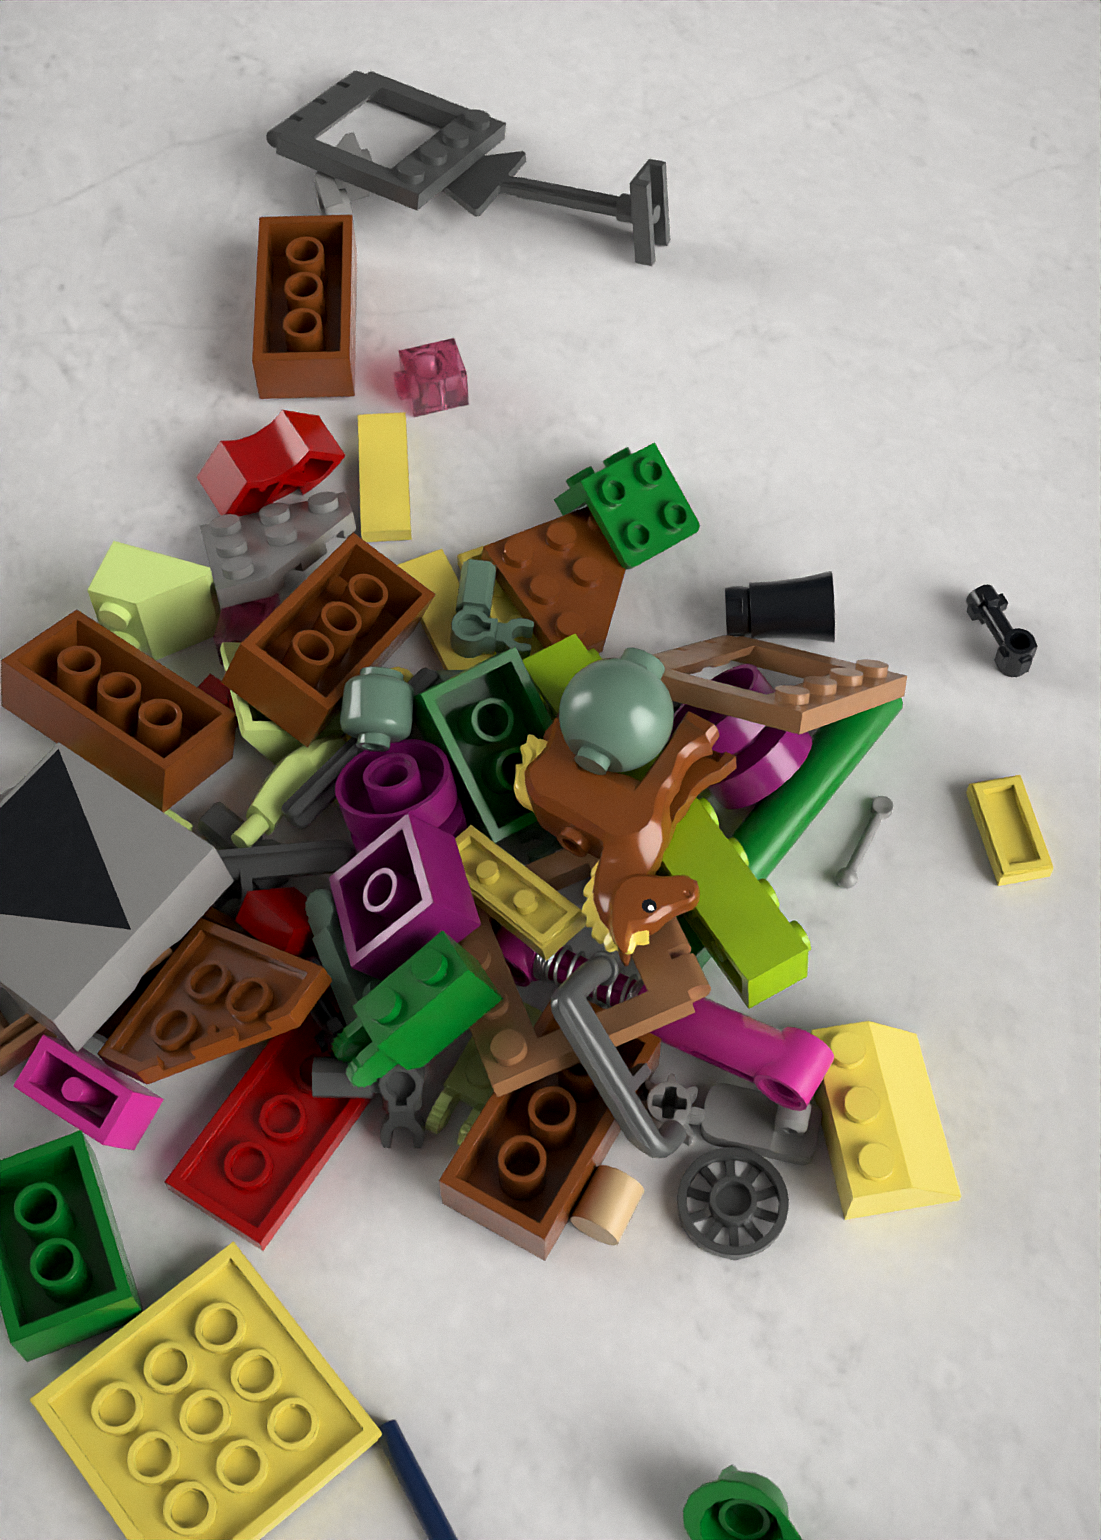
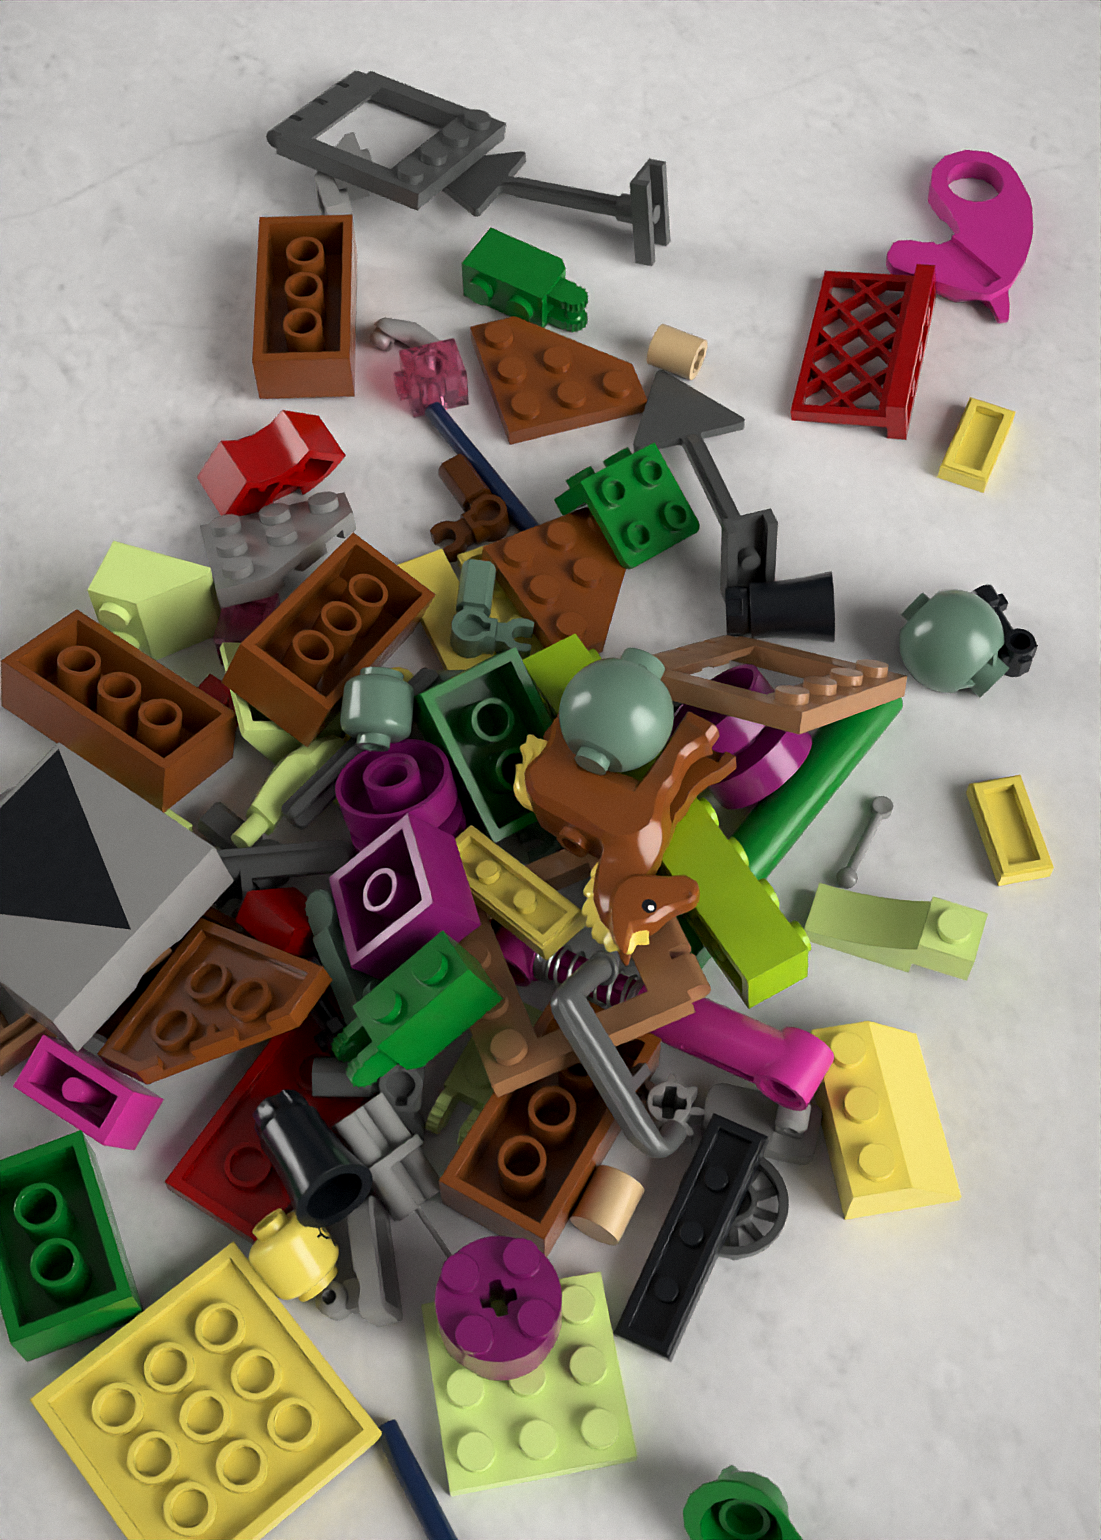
(293, 1257): none -> light yellow head
(313, 1164): none -> black plant
(376, 1287): none -> light grey piece
(384, 477): light yellow tile -> none
(397, 1164): none -> light grey piece
(408, 332): none -> light grey arm
(462, 444): none -> dark blue bar
(484, 513): none -> reddish brown bar
(494, 1271): none -> magenta brick
(523, 283): none -> green hinge
(546, 1423): none -> yellowish green plate
(550, 381): none -> dark orange plate
(677, 351): none -> tan piece
(685, 417): none -> dark grey piece
(691, 1237): none -> black tile
(897, 931): none -> yellowish green slope
(903, 361): none -> red fence
(952, 642): none -> sand green brick
(976, 444): none -> light yellow tile
(988, 235): none -> dark pink animal

